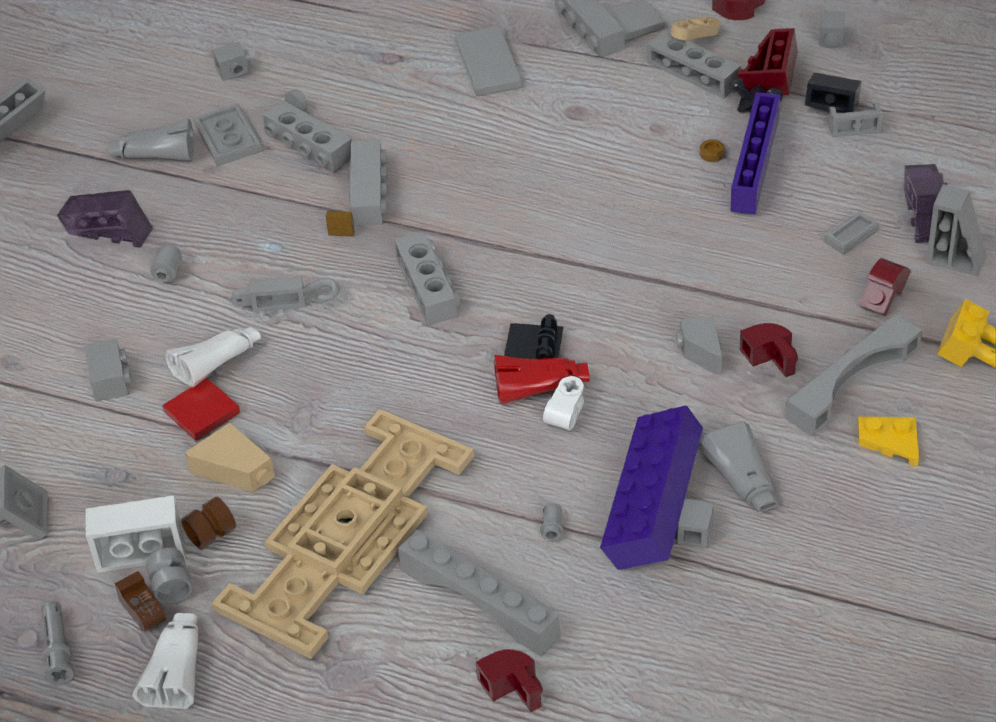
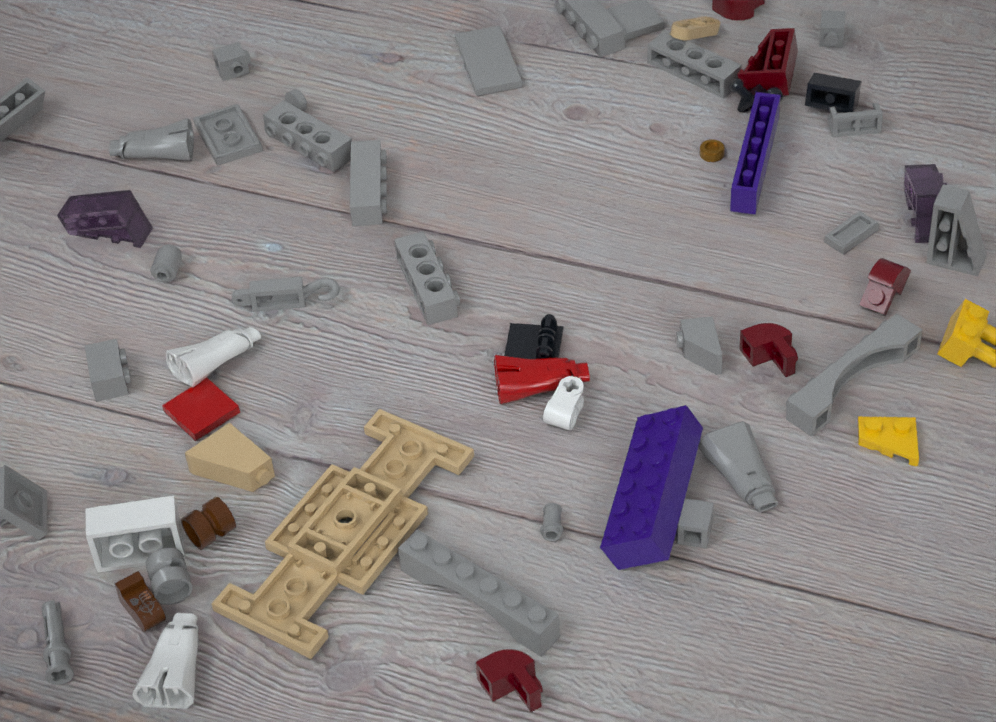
(340, 223): pearl gold tile -> none

